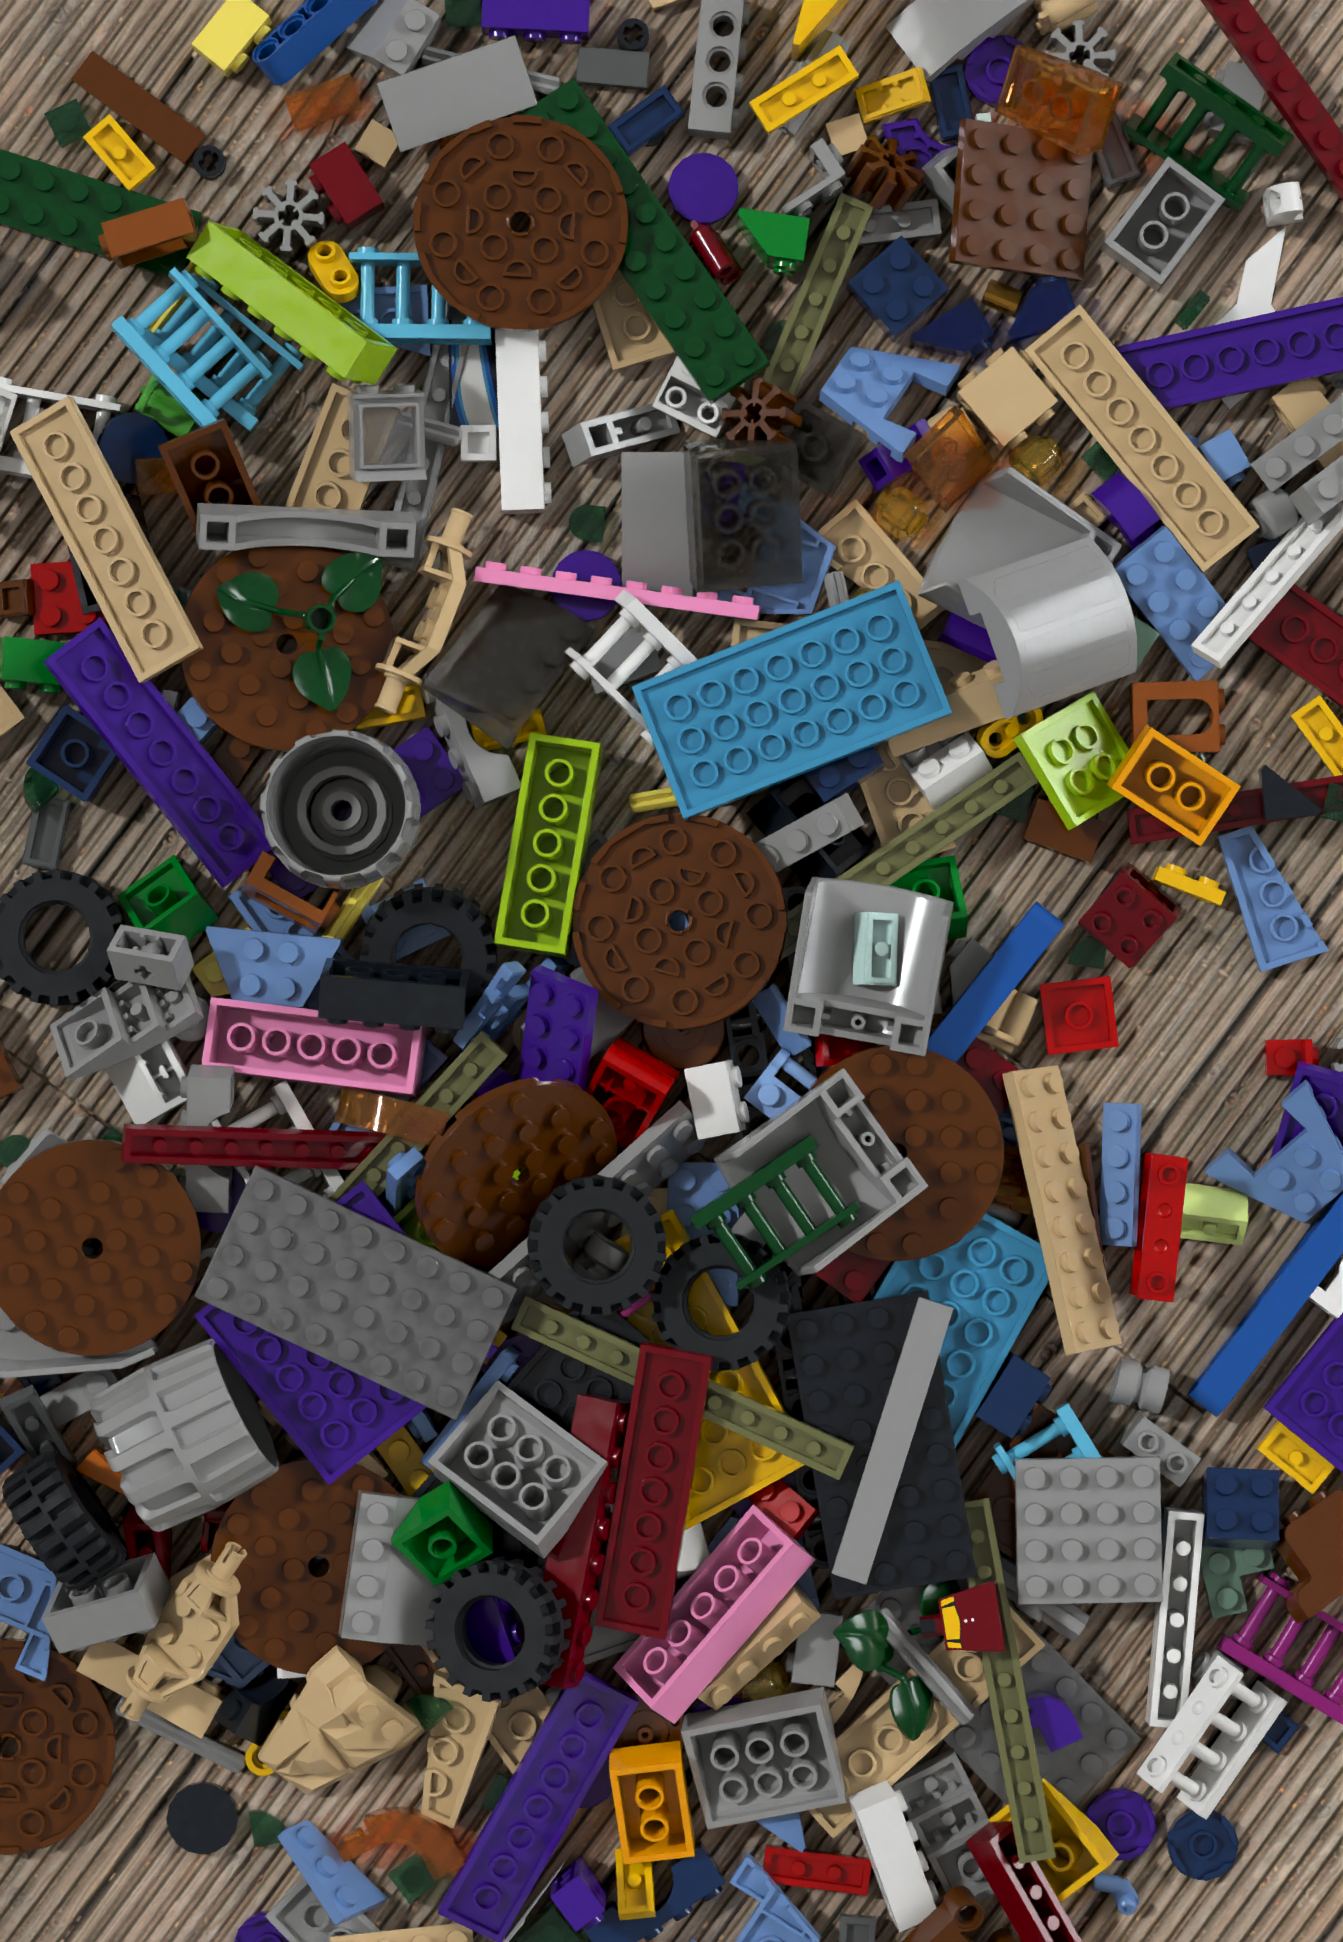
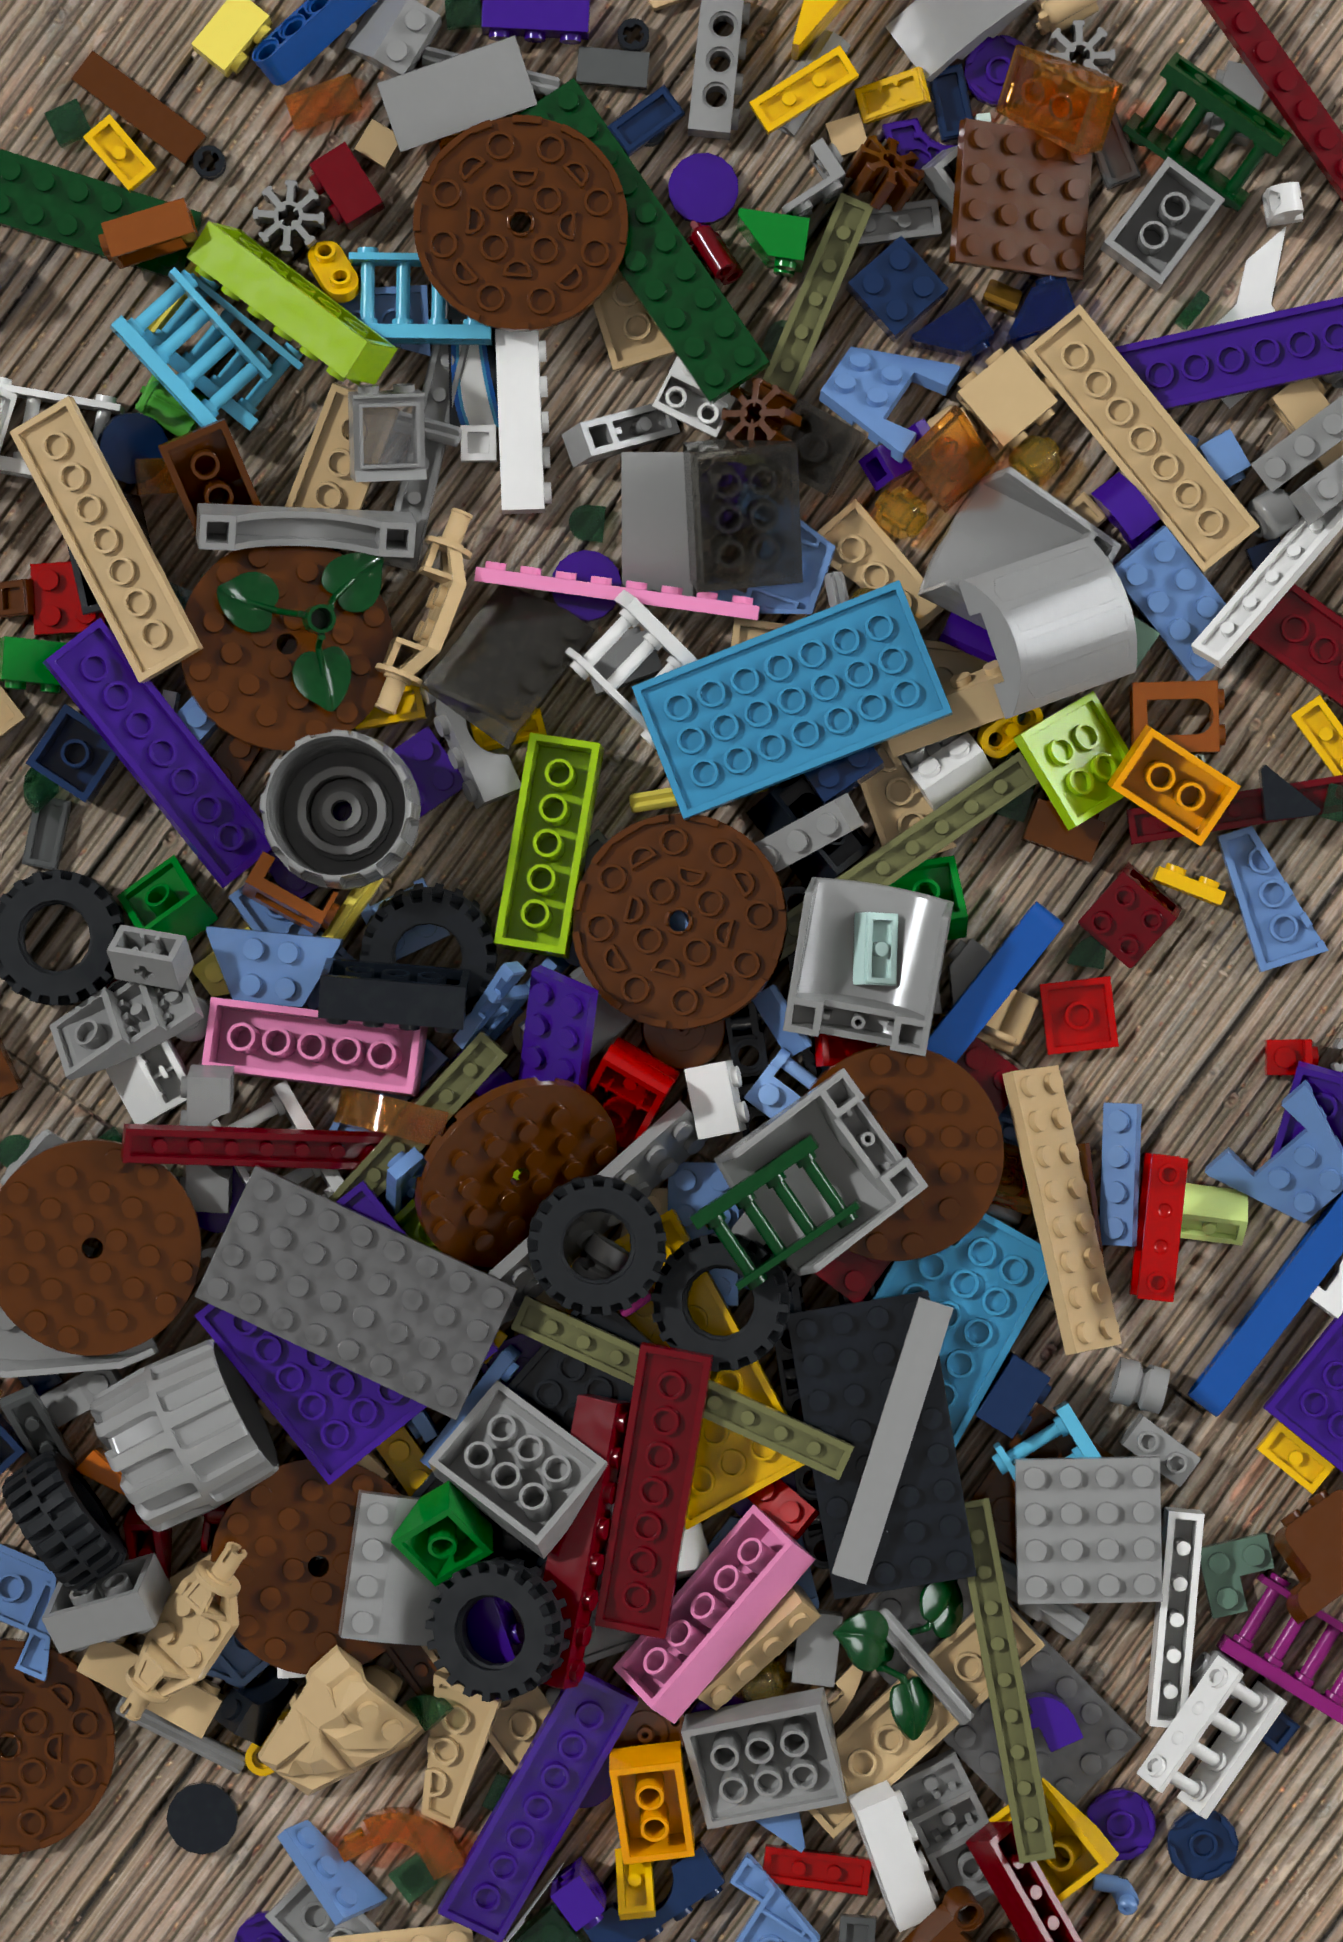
(265, 1828): clear green tile -> none
(968, 1620): dark red torso -> none
(1100, 462): clear green plate -> none
(1240, 1508): dark blue brick -> none

